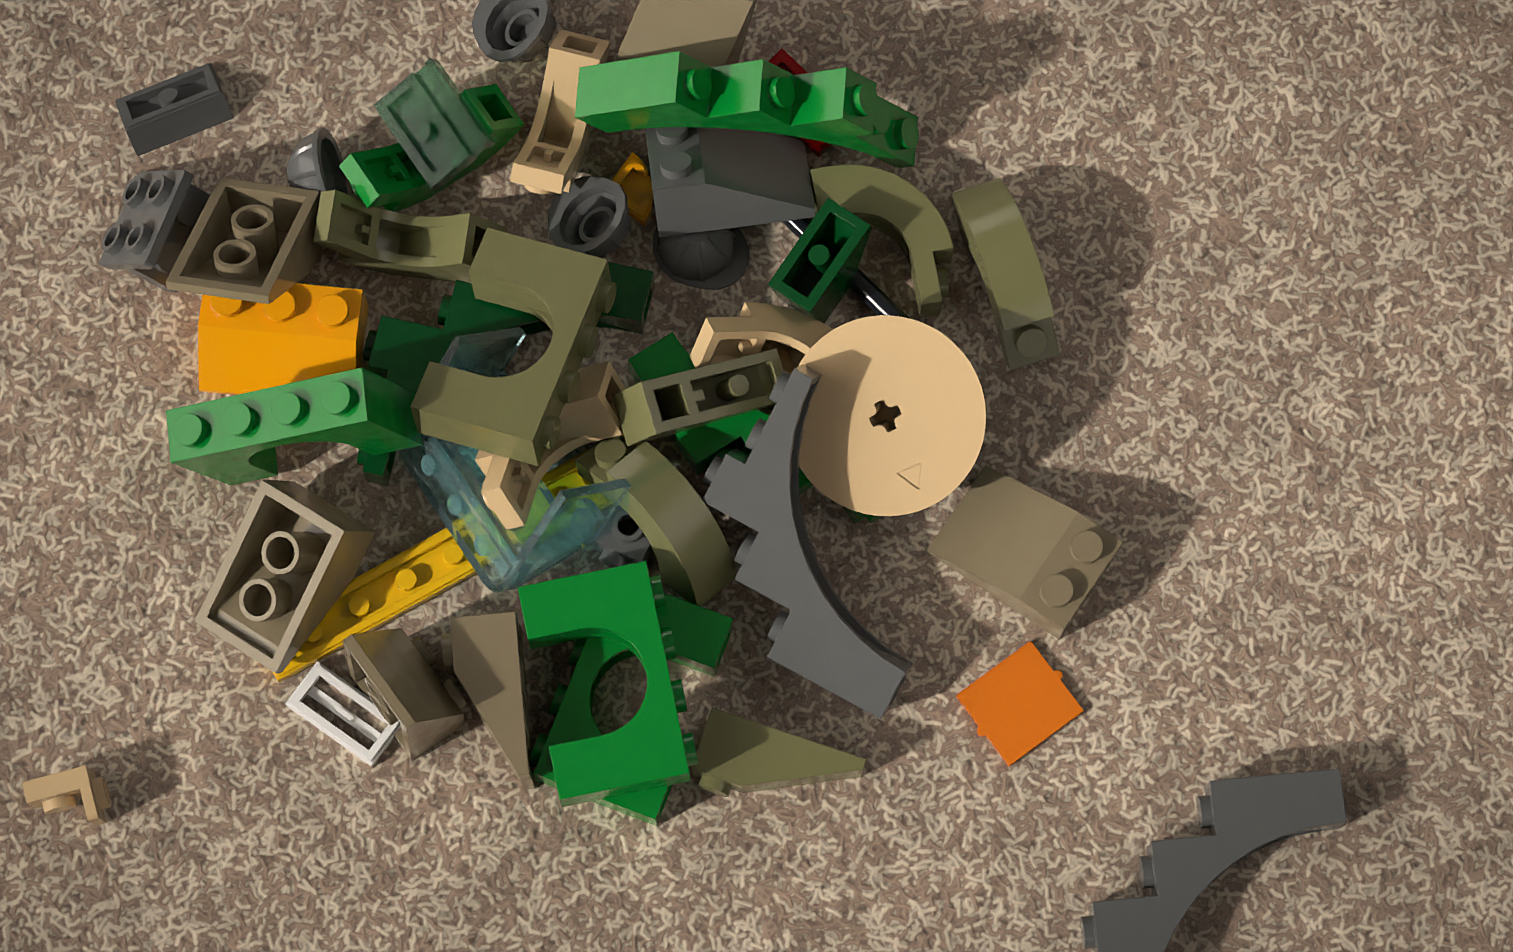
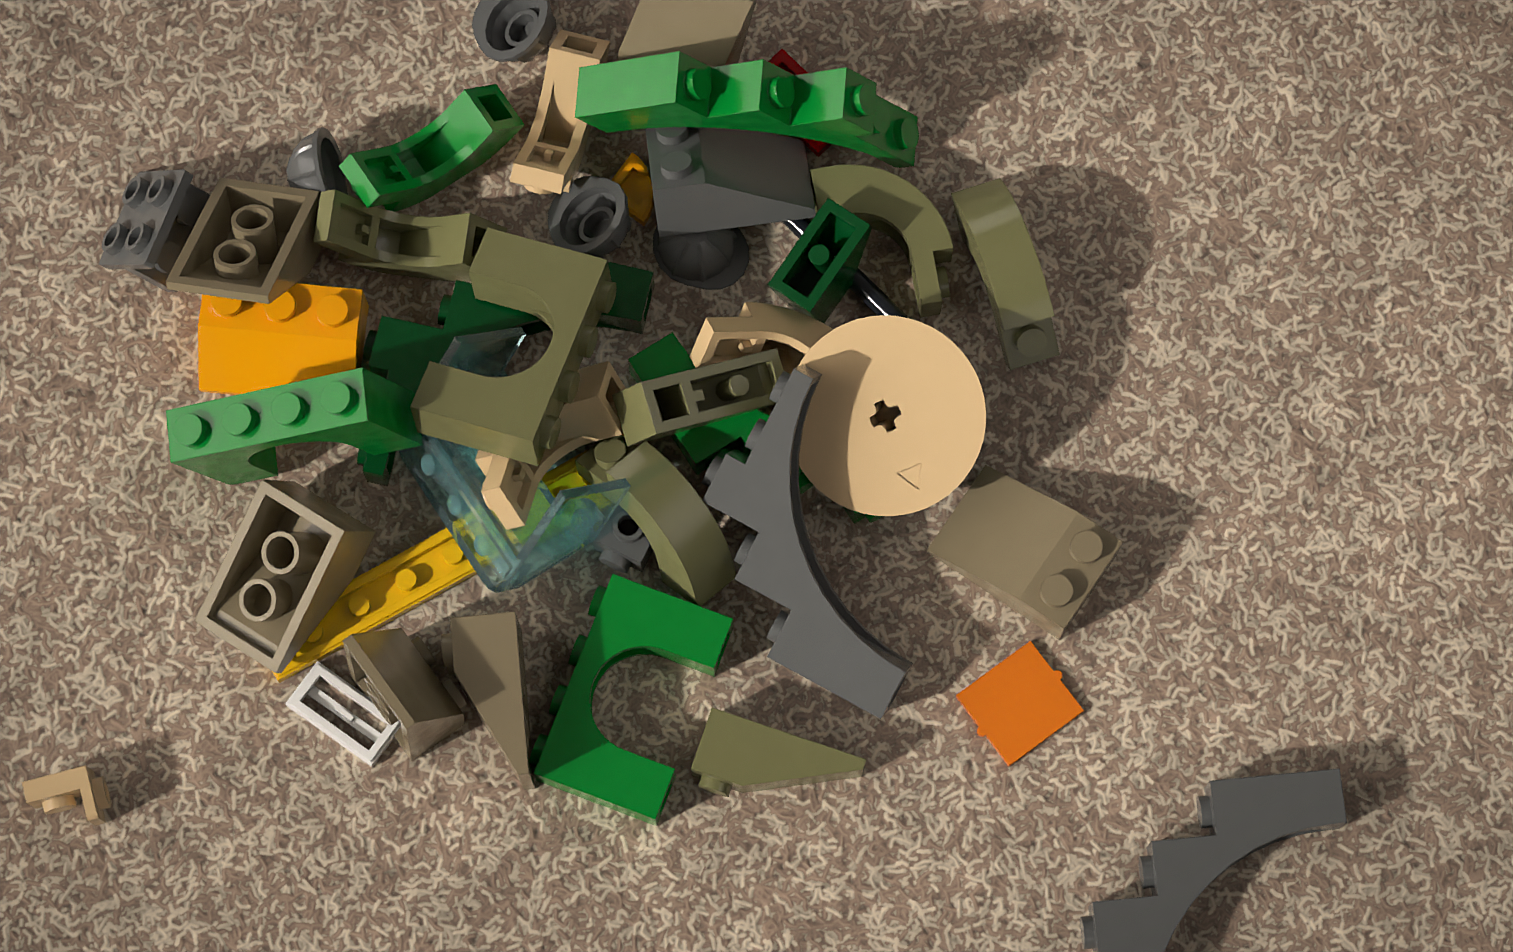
(173, 109): dark grey slope -> none
(434, 124): clear green plate -> none
(622, 608): green arch -> none

